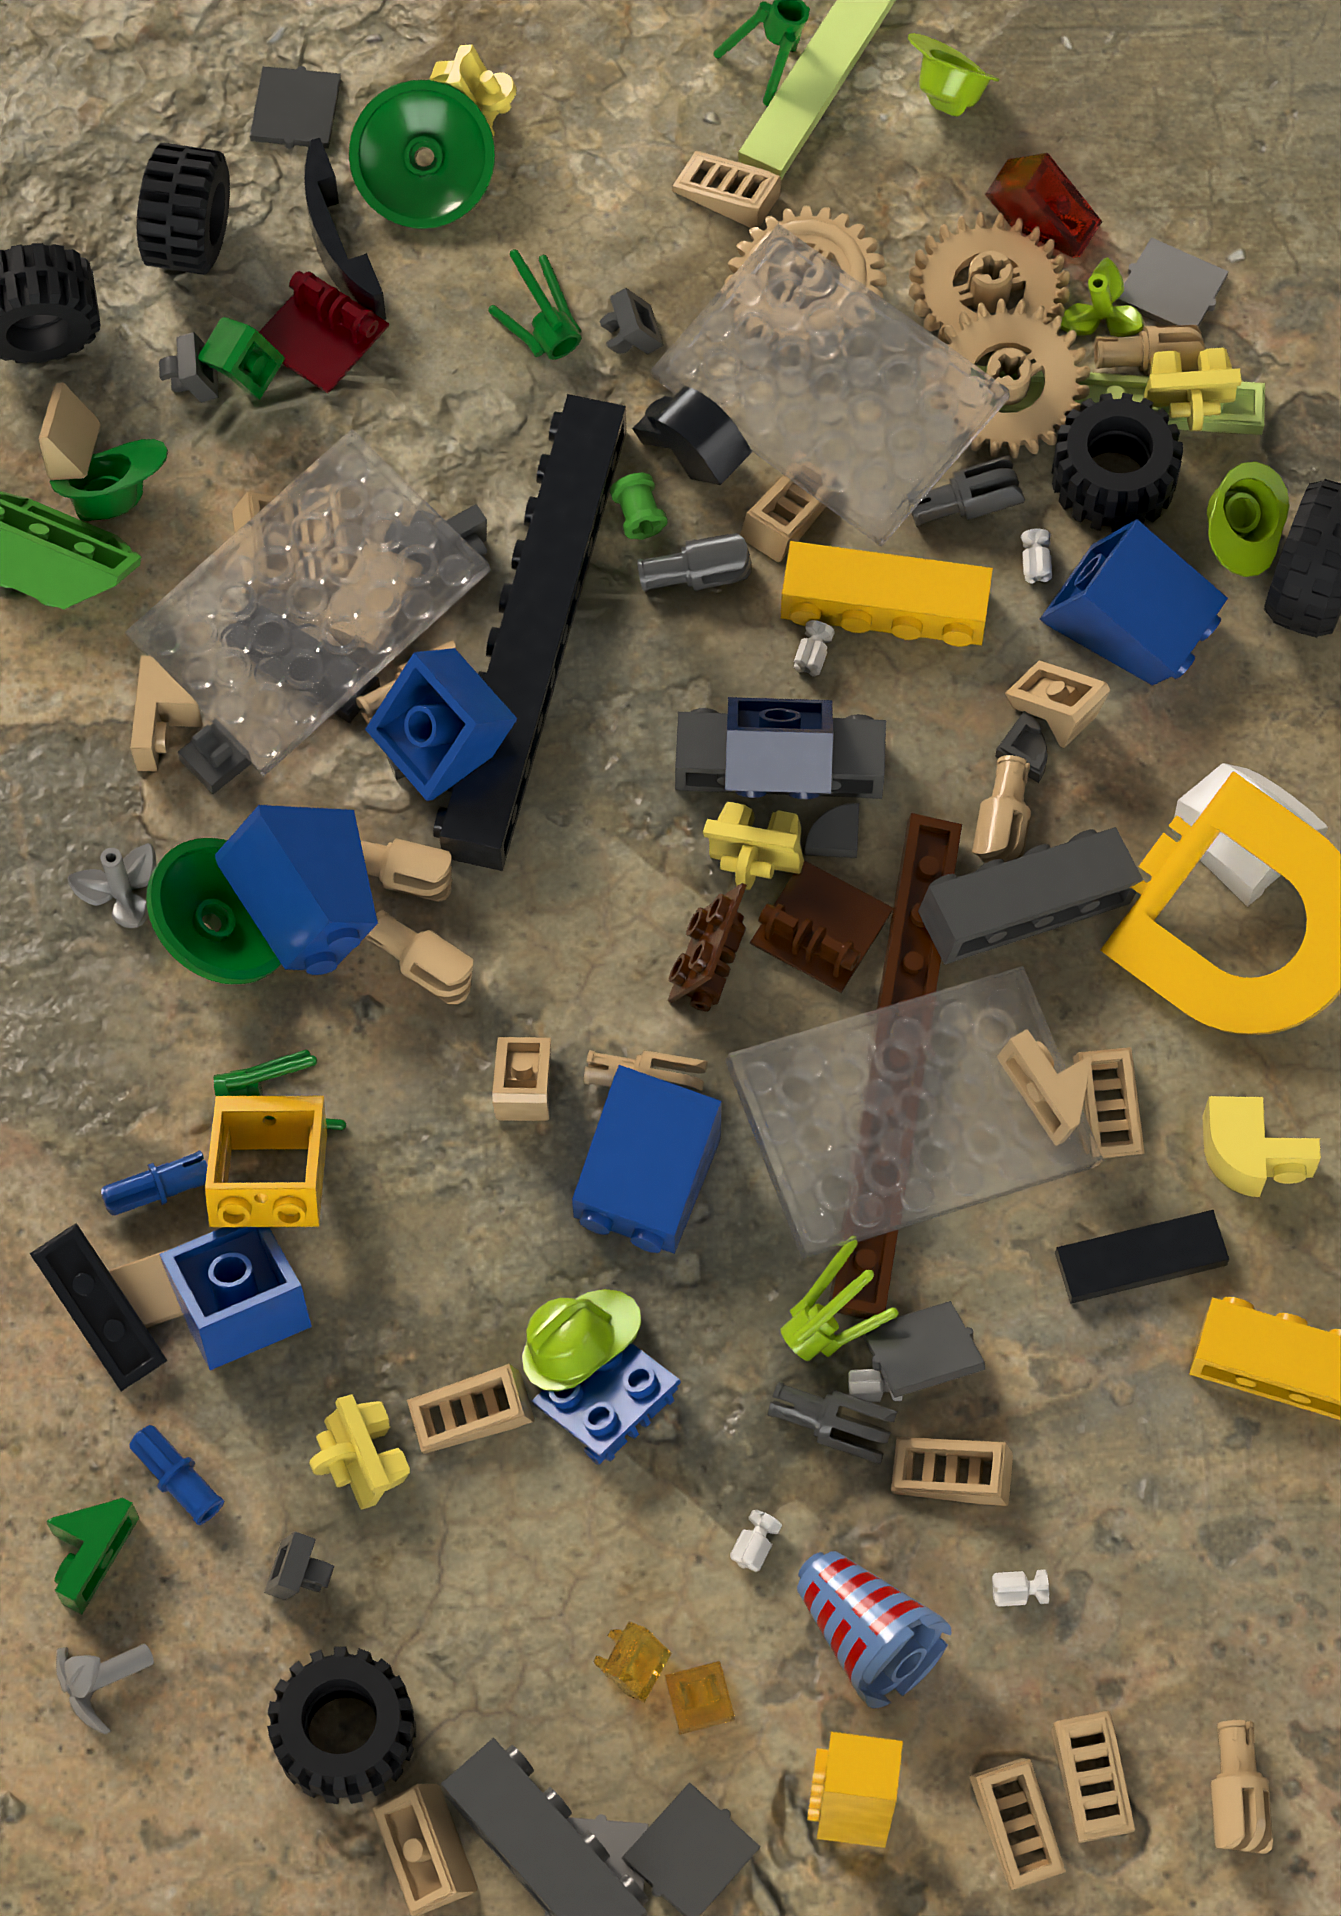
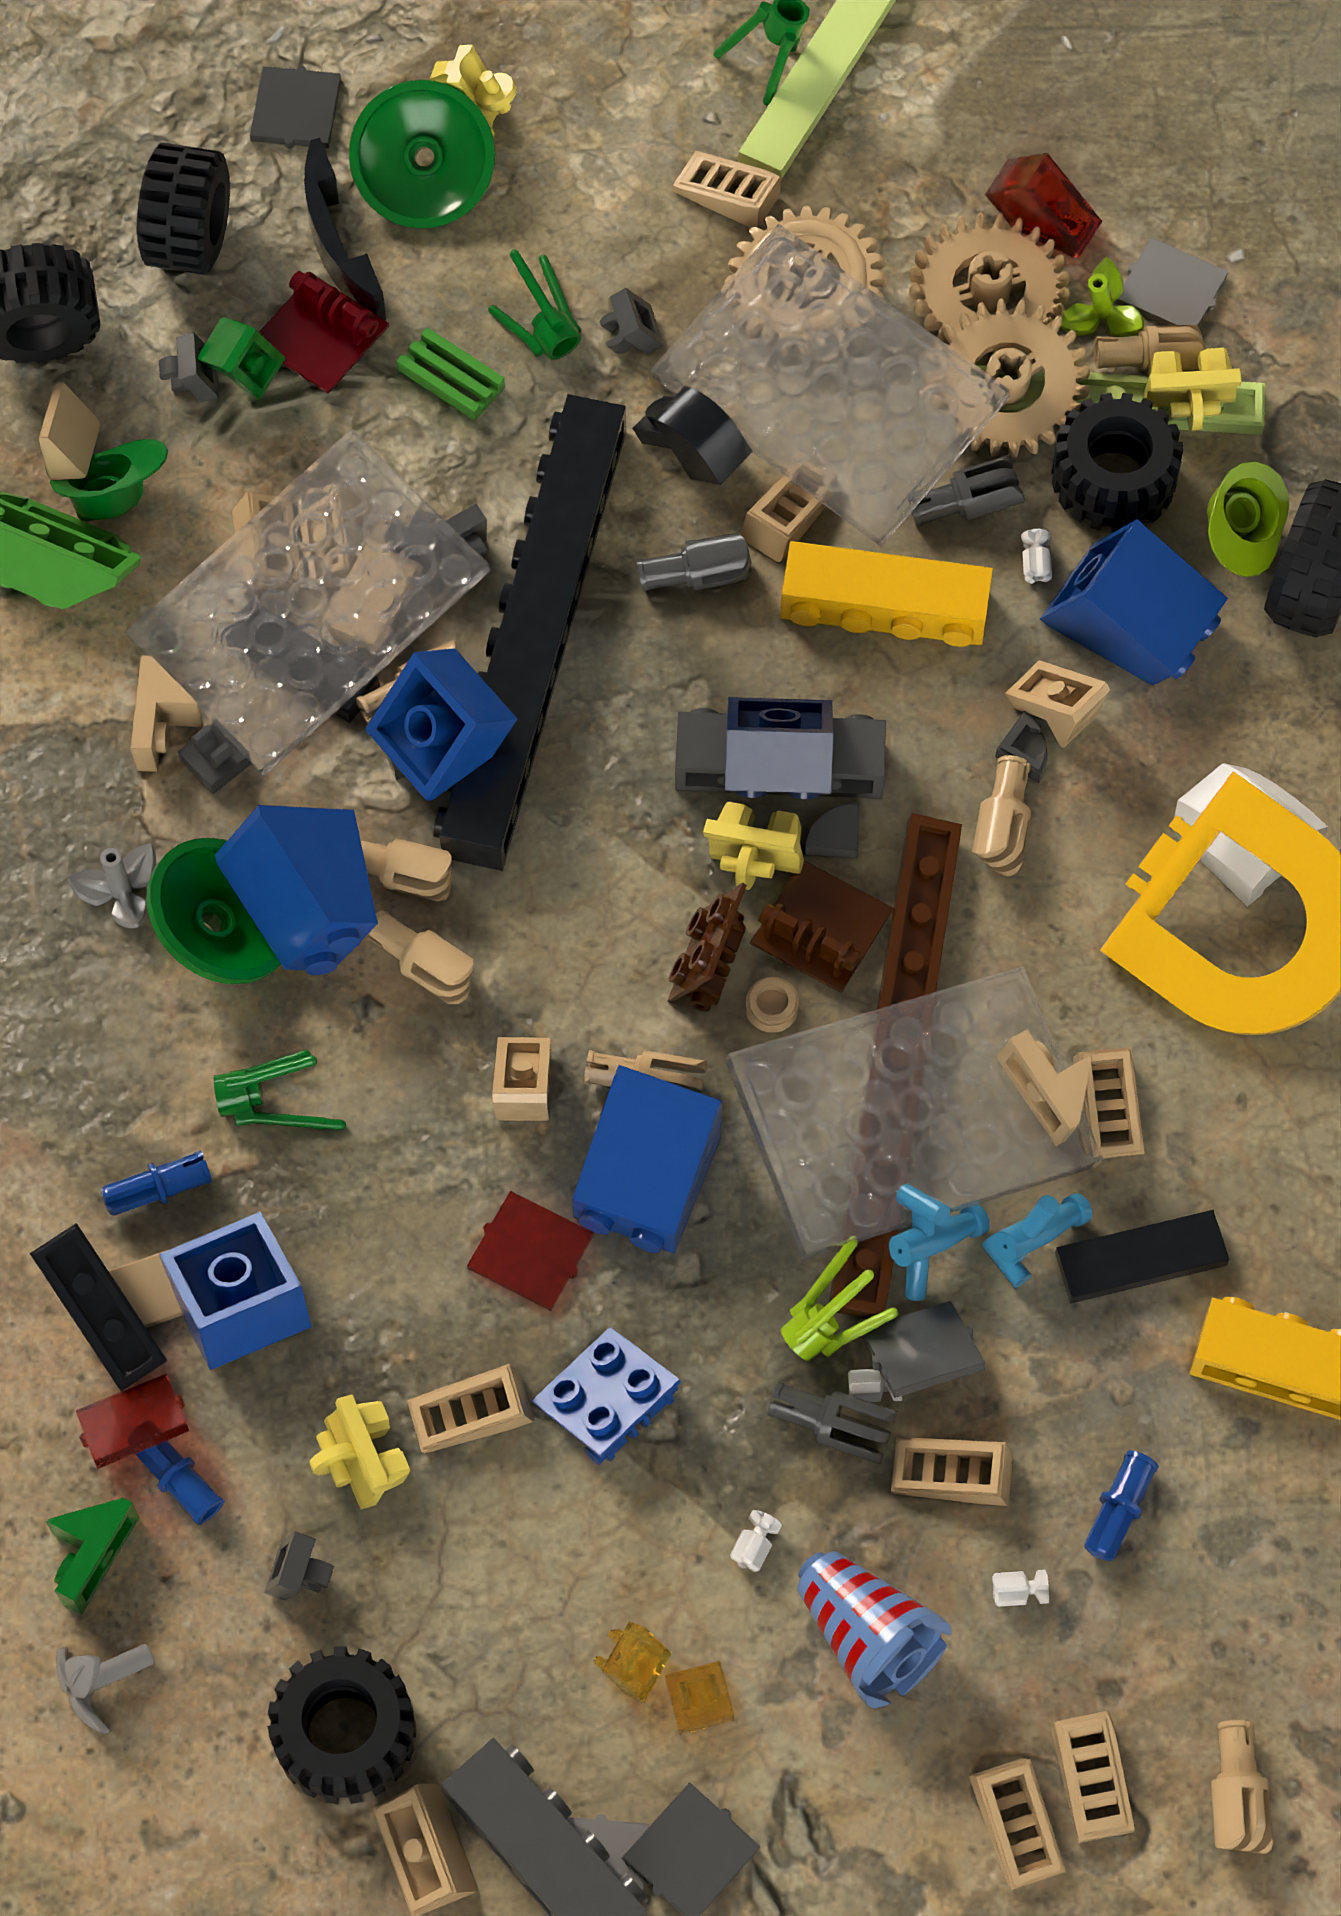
(132, 1421): none -> clear red piece
(241, 1125): yellow window -> none
(460, 359): none -> bright green tile
(530, 1250): none -> clear red piece
(577, 1337): lime piece -> none
(638, 506): bright green bush -> none
(772, 1004): none -> tan tile
(812, 650): white piece -> none
(855, 1789): yellow brick -> none
(930, 1234): none -> dark azure piece
(949, 76): lime piece -> none
(1029, 894): dark grey brick -> none
(1037, 1229): none -> dark azure piece
(1120, 1505): none -> blue axle
(1242, 1154): light yellow brick -> none

